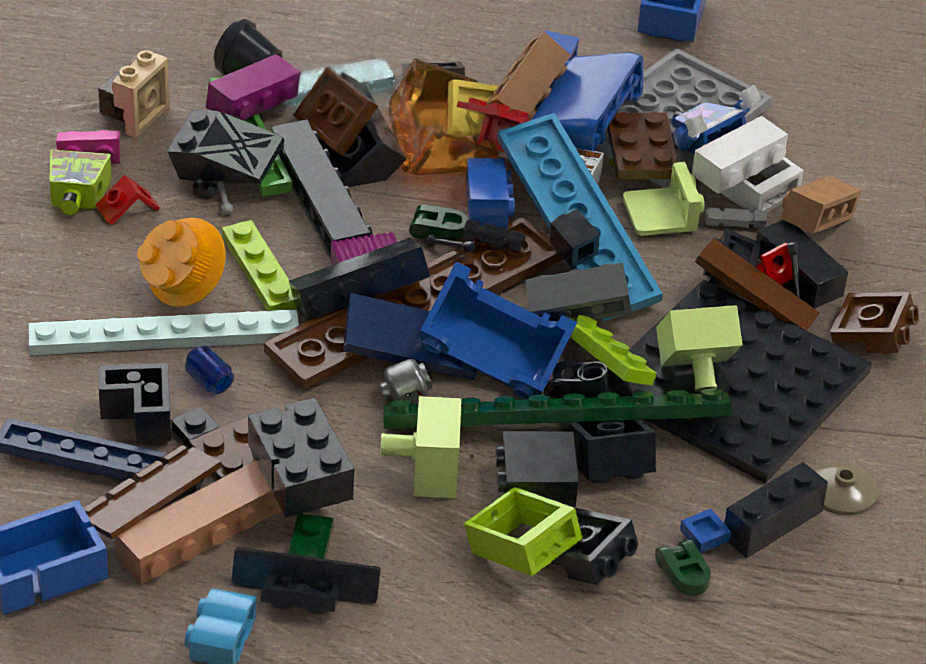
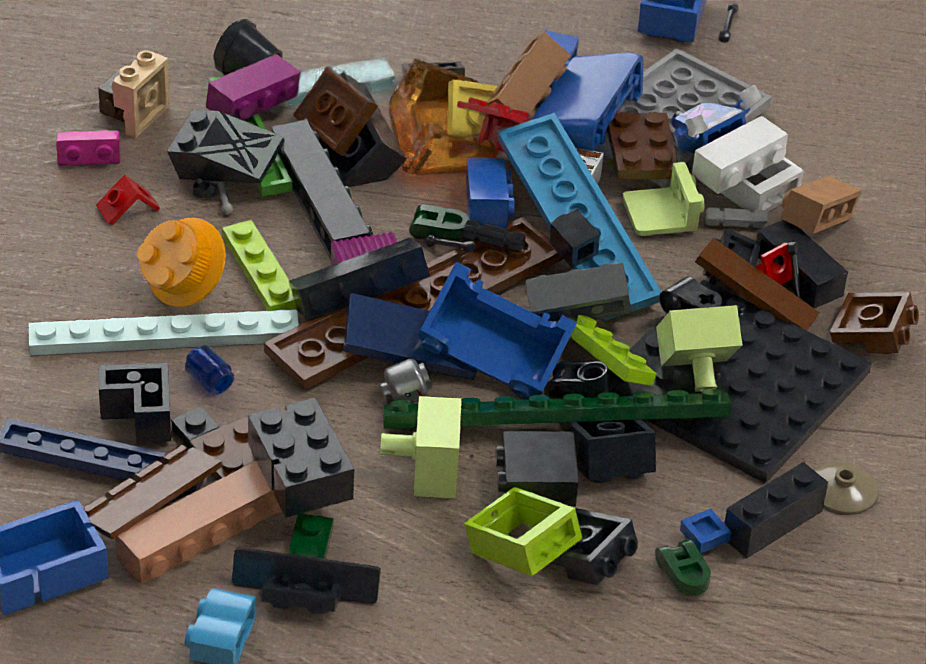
(78, 179): lime torso -> none
(688, 295): none -> black piece
(724, 36): none -> black hinge

